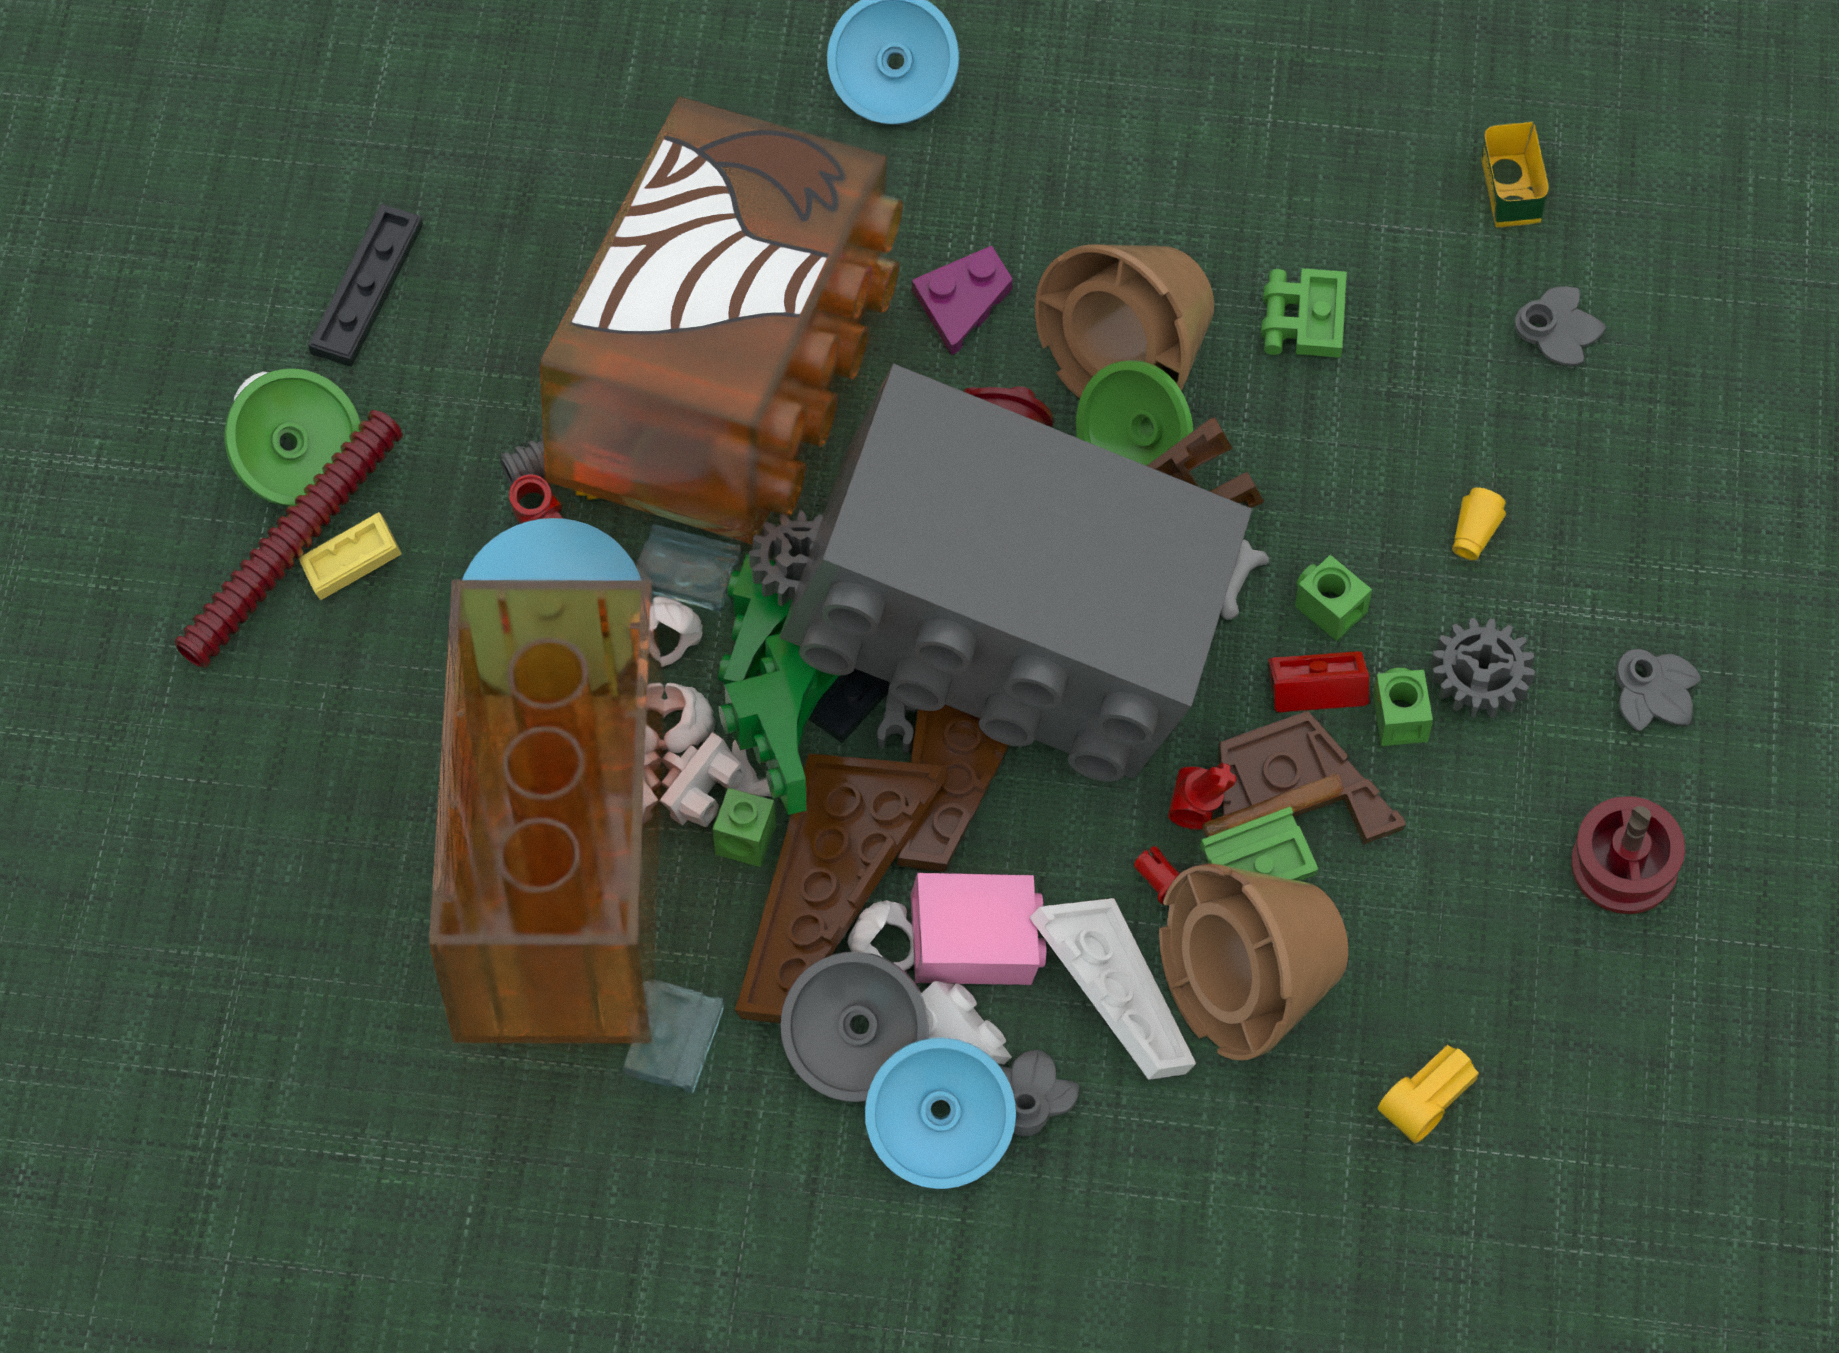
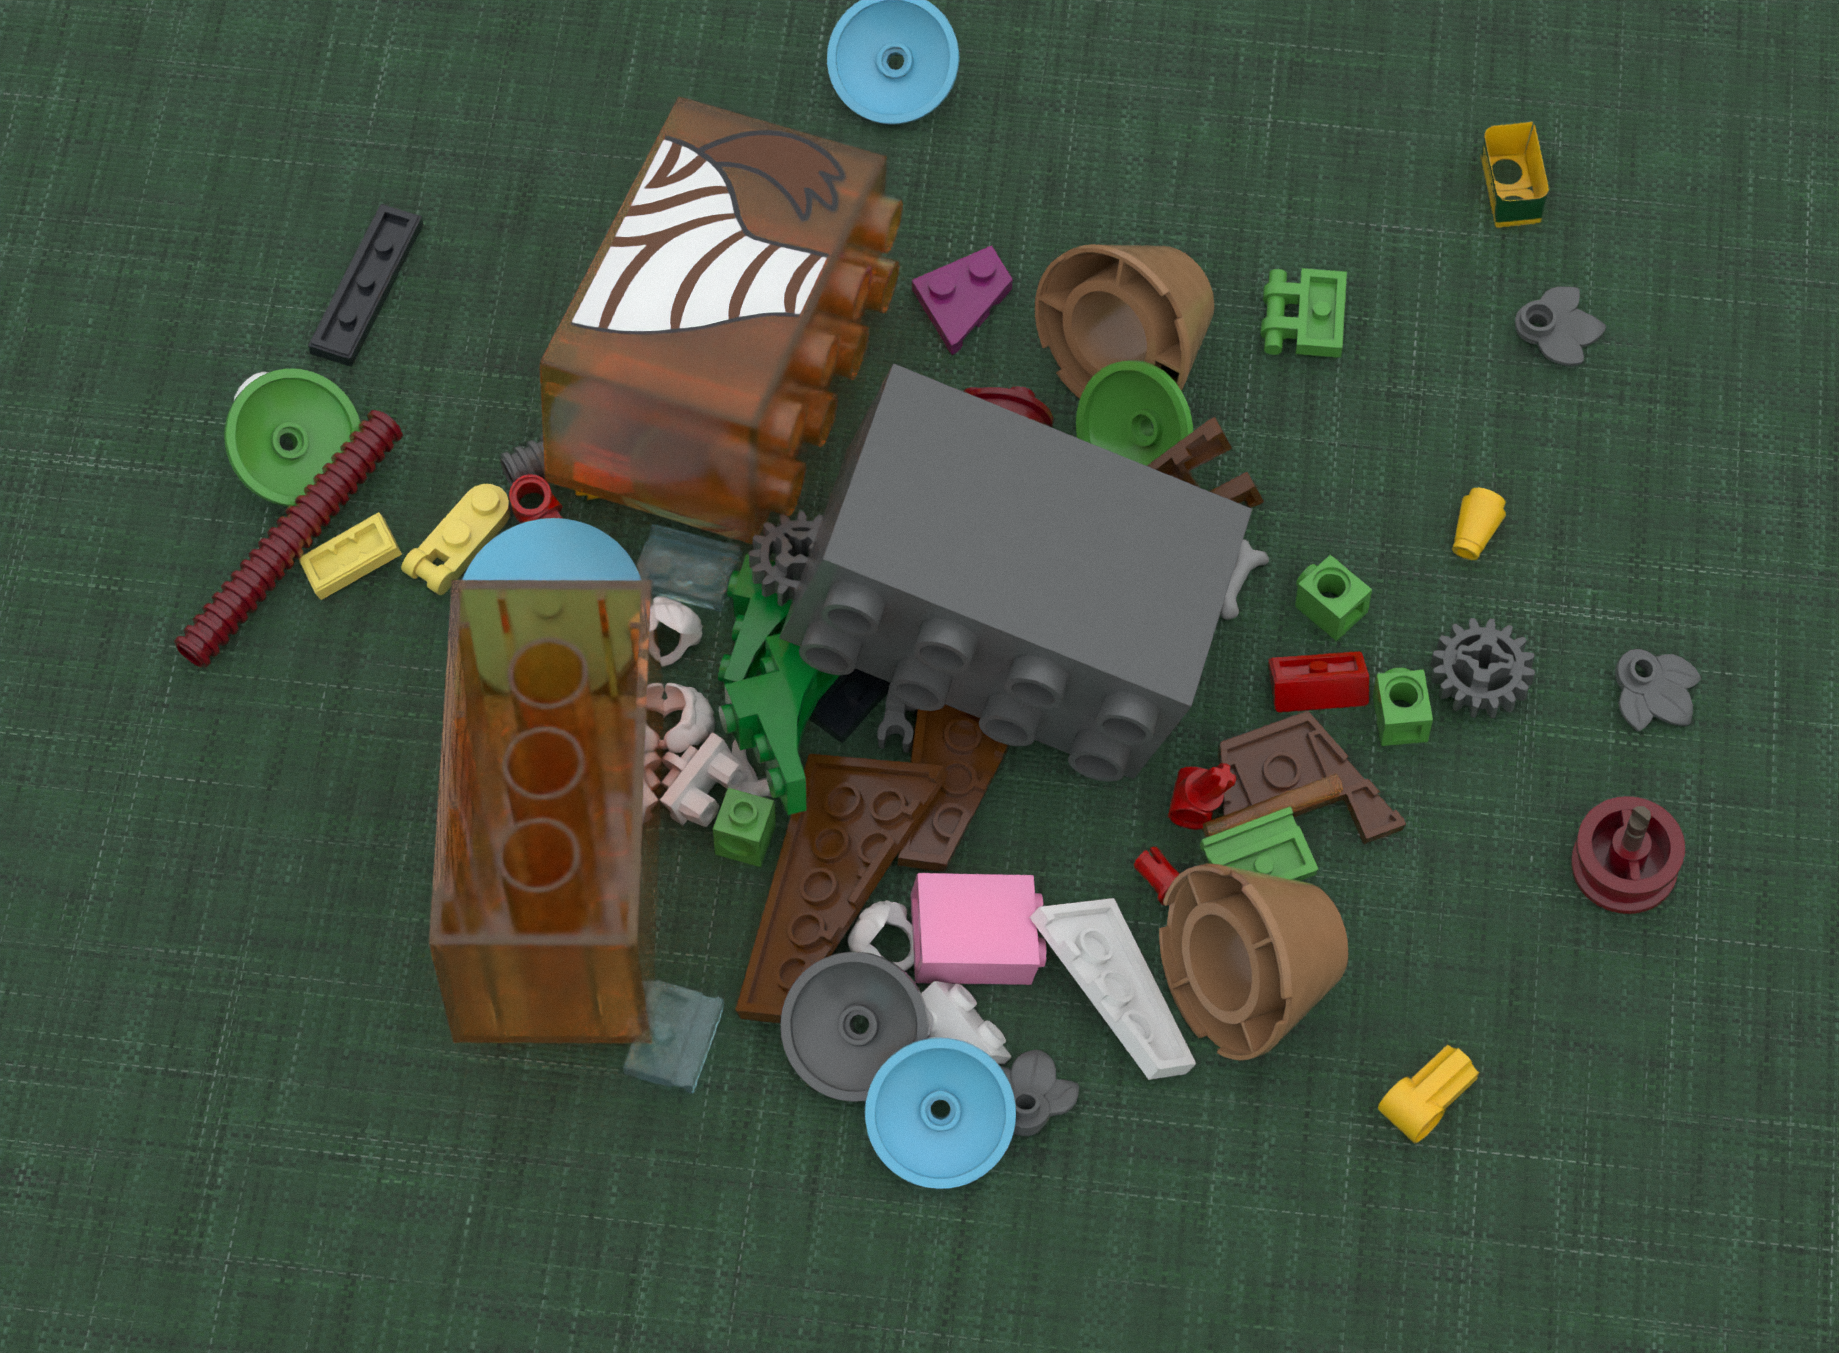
(459, 537): none -> light yellow plate

